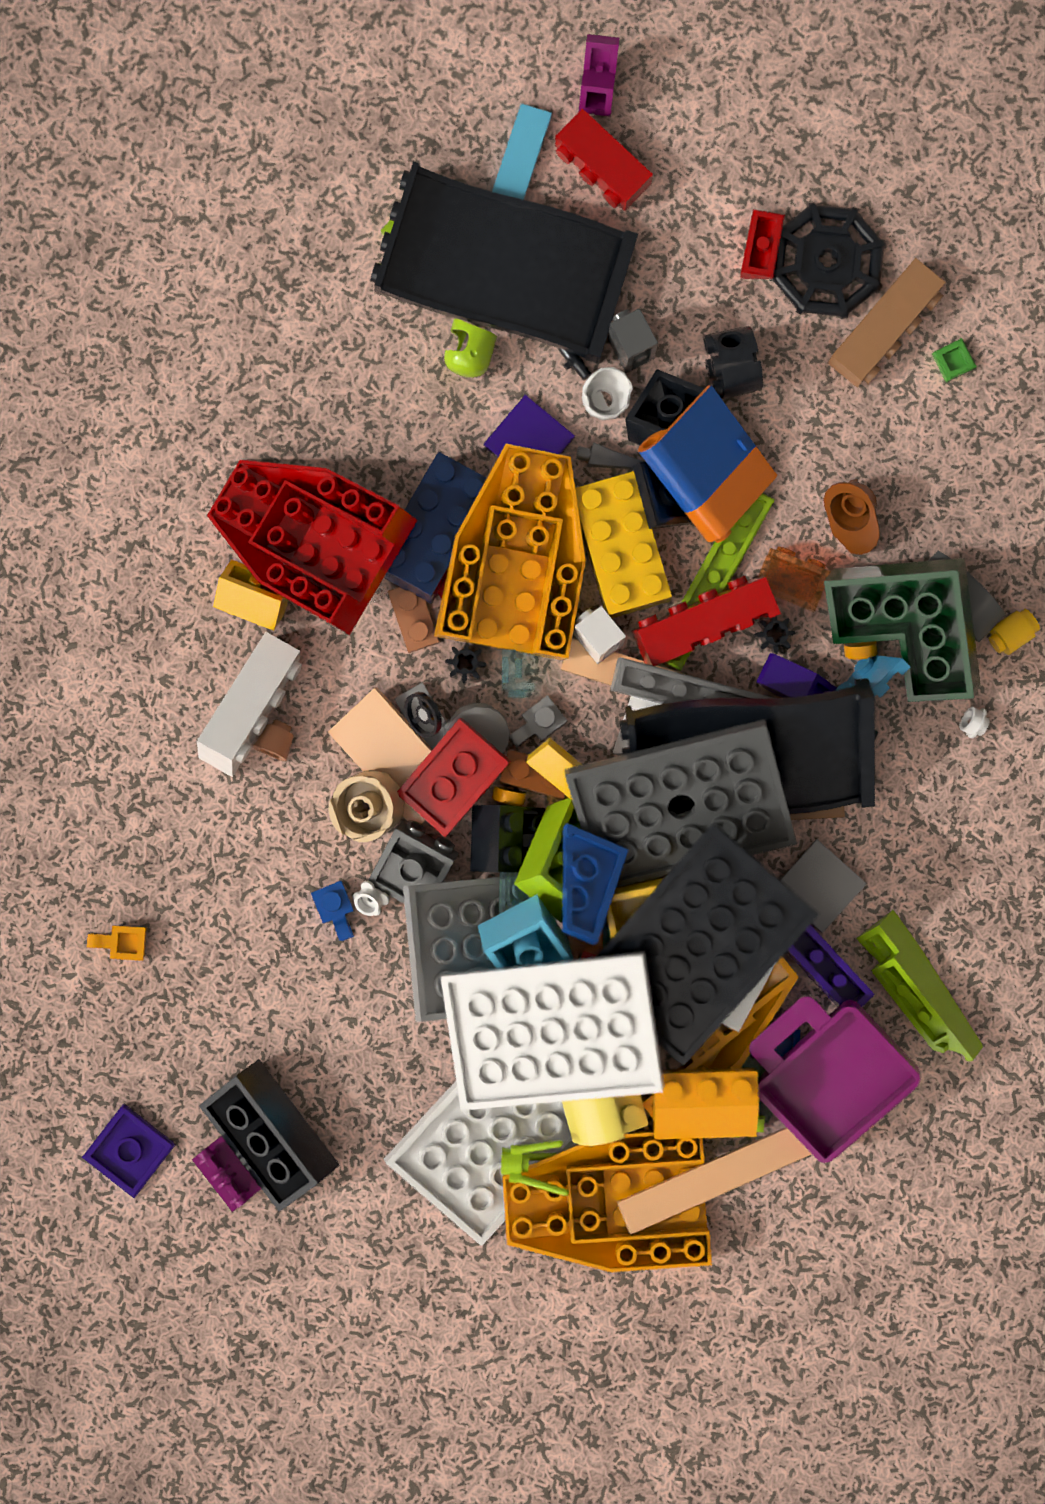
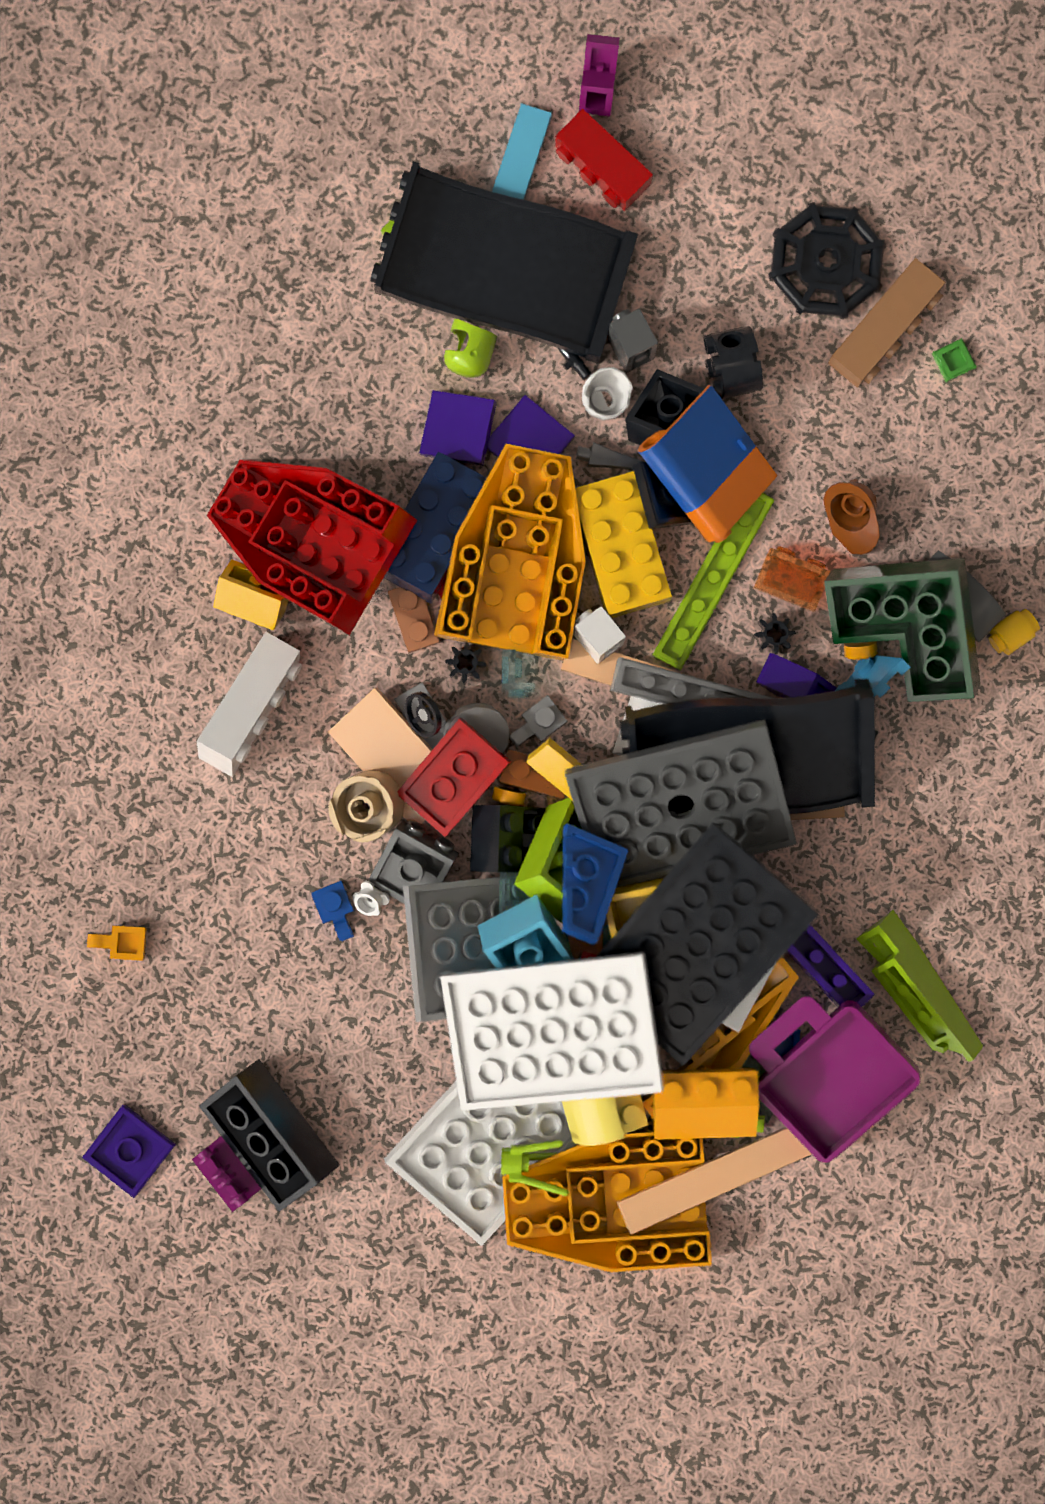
(275, 740): nougat hat -> none
(458, 427): none -> dark purple tile
(704, 620): red wedge -> none
(762, 245): red slope -> none
(823, 883): light grey tile -> none
(978, 723): white plate -> none

